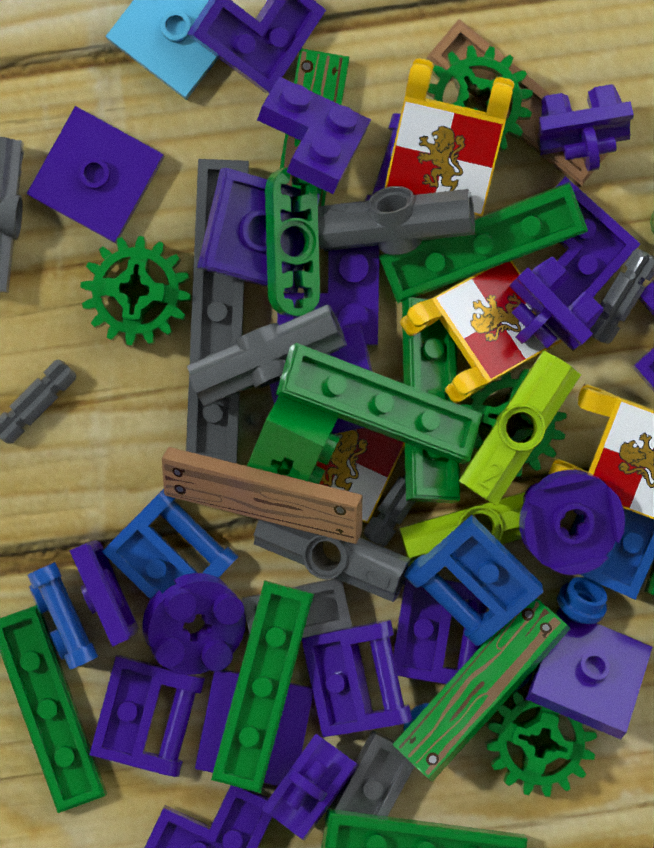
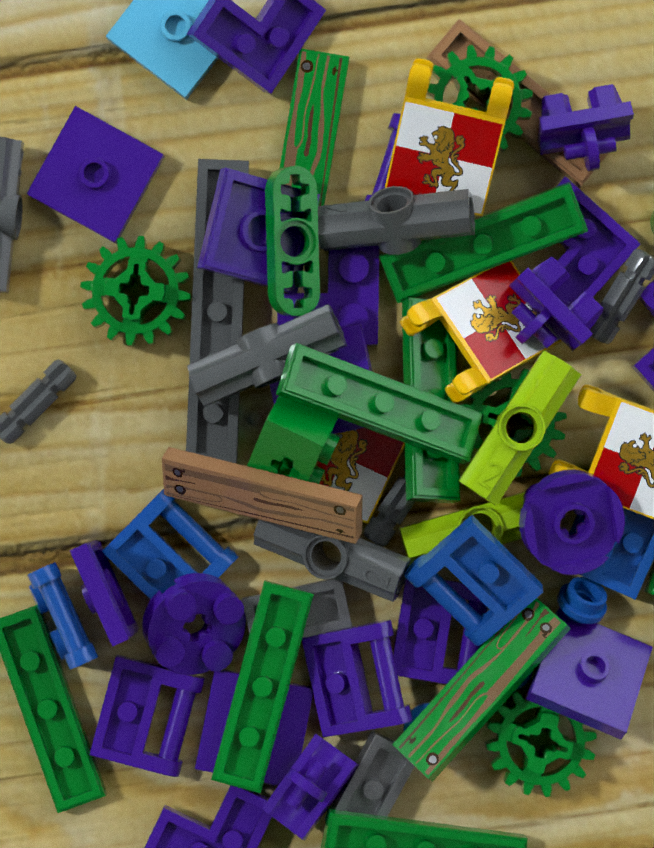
(326, 132): dark purple plate -> none

